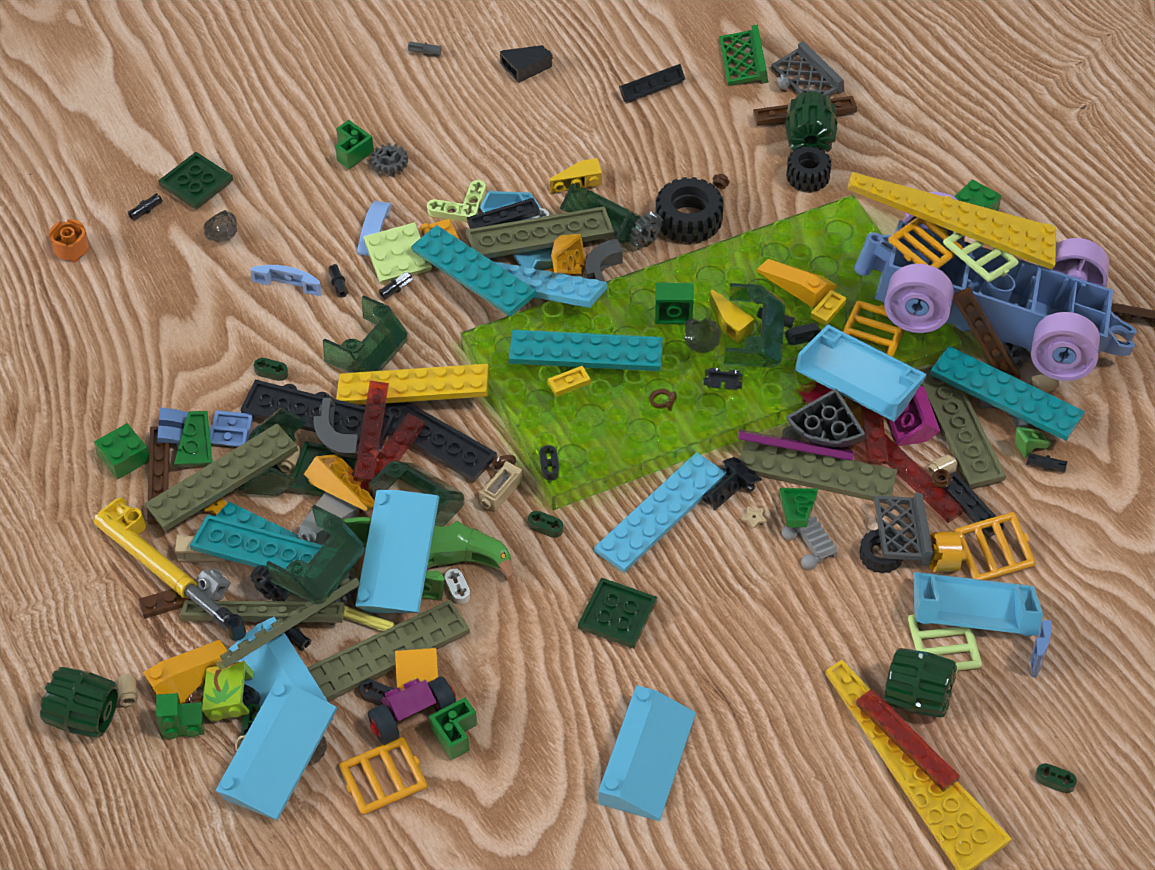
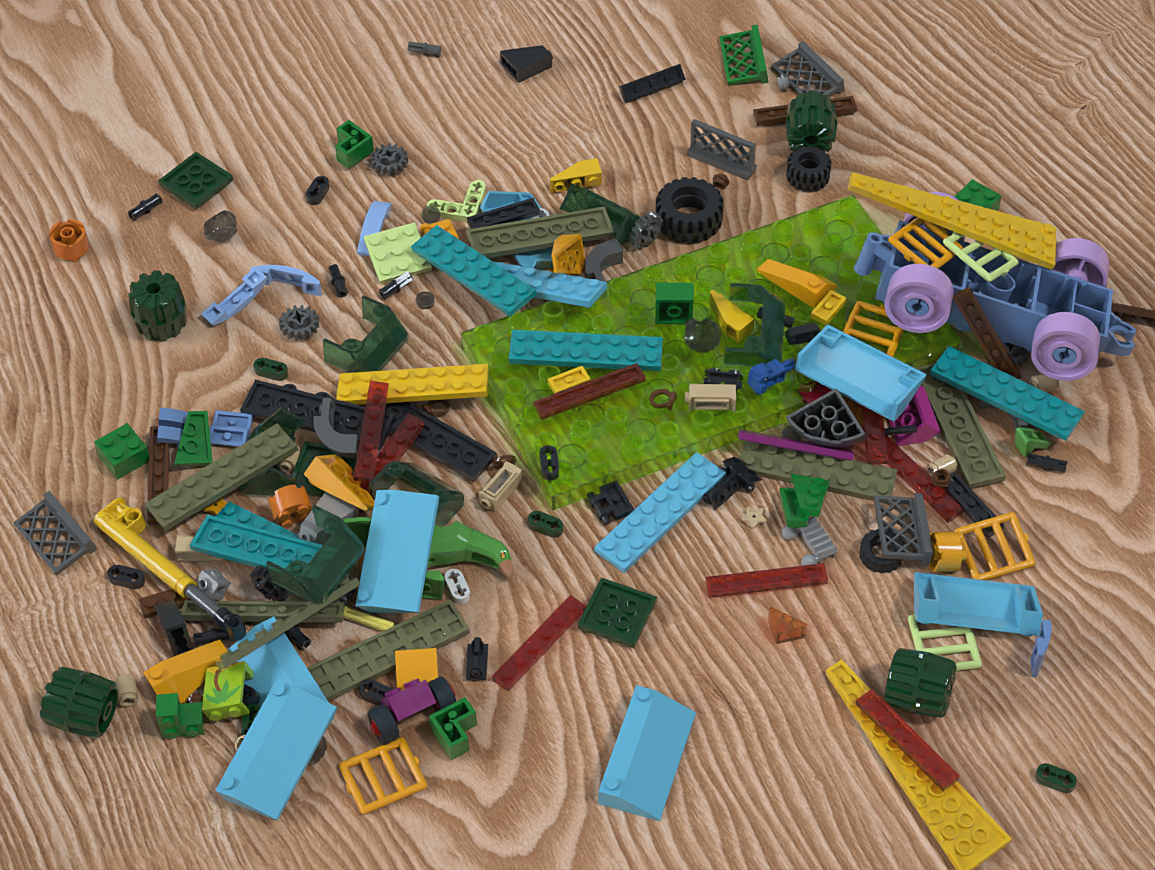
(65, 520): none -> dark grey fence
(126, 576): none -> black beam
(157, 306): none -> dark green wheel
(174, 627): none -> black slope
(210, 636): none -> black pin
(237, 299): none -> light blue slope
(290, 505): none -> orange brick
(299, 322): none -> dark grey gear
(314, 189): none -> black beam
(425, 300): none -> clear smoke tile
(426, 407): none -> reddish brown piece
(431, 214): none -> clear smoke tile
(477, 660): none -> black hinge
(539, 643): none -> clear red plate
(589, 391): none -> clear red plate
(616, 500): none -> black plate
(711, 397): none -> tan window
(717, 156): none -> dark grey fence
(766, 580): none -> clear red plate
(768, 374): none -> blue piece
(785, 627): none -> clear orange slope
(809, 494): none -> green wing
(900, 430): none -> black bar

